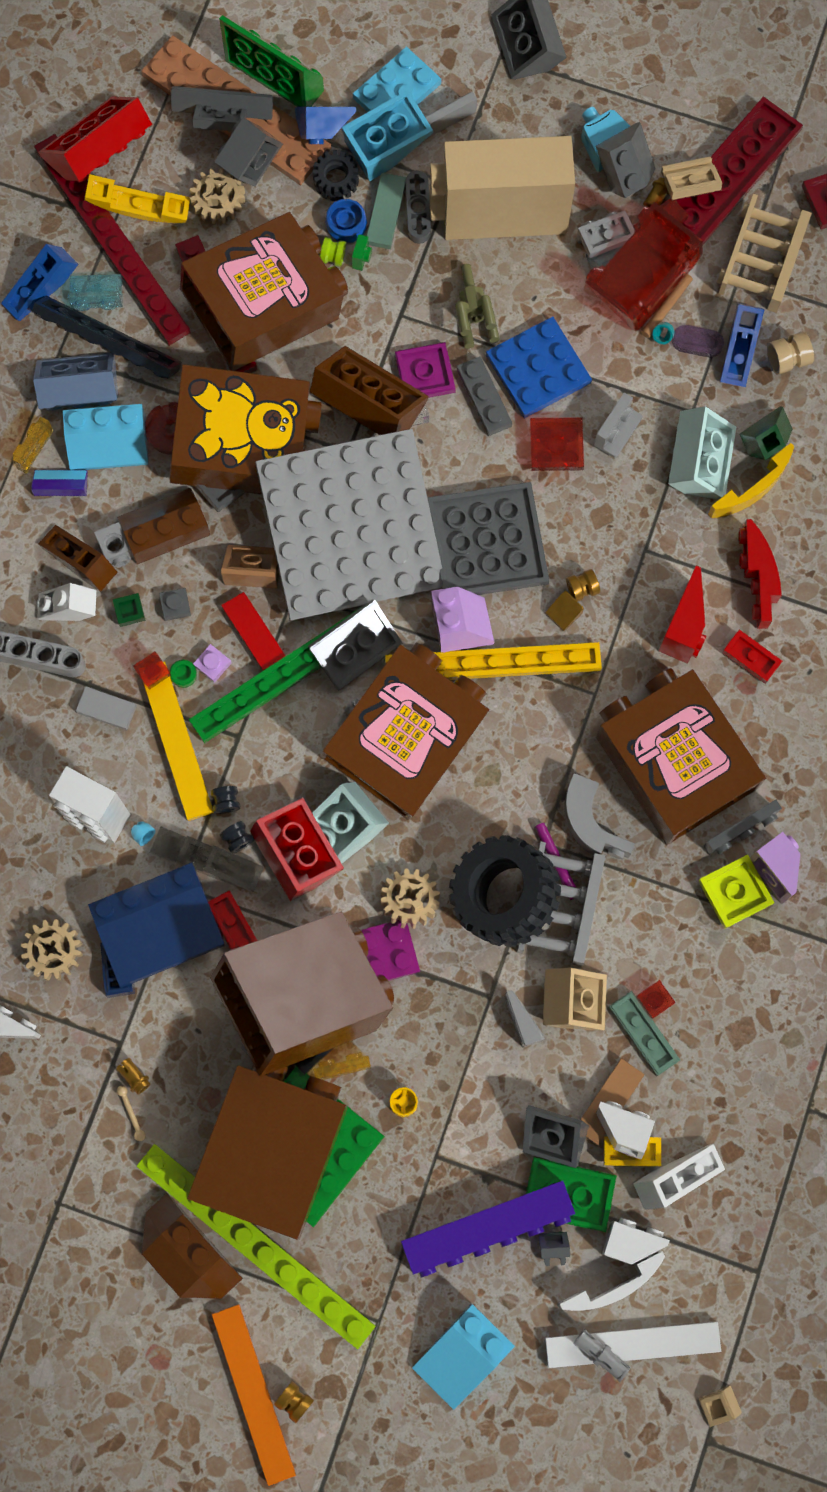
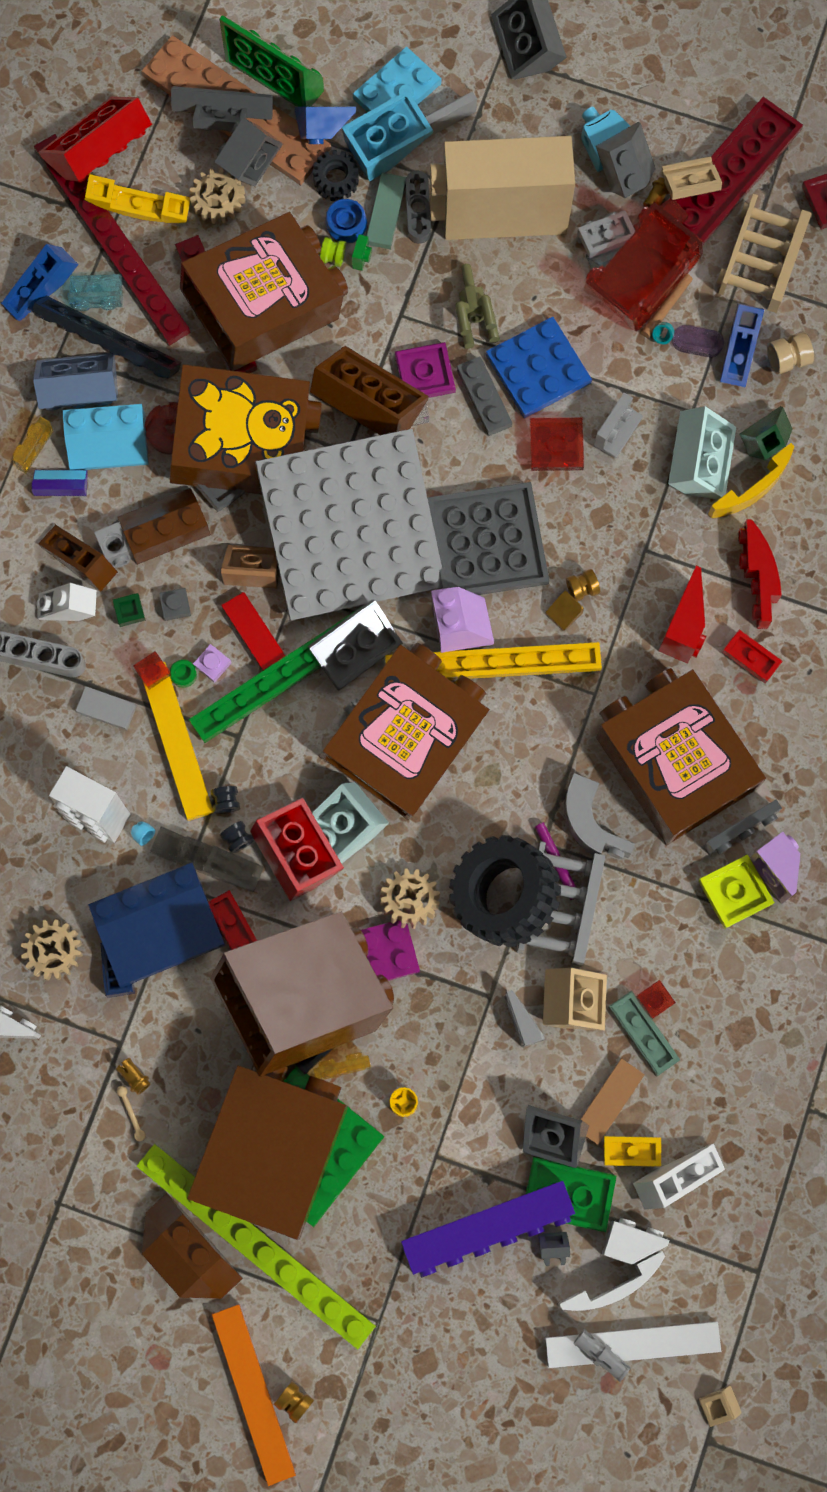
(463, 1356): medium azure slope -> none
(625, 1130): white slope -> none

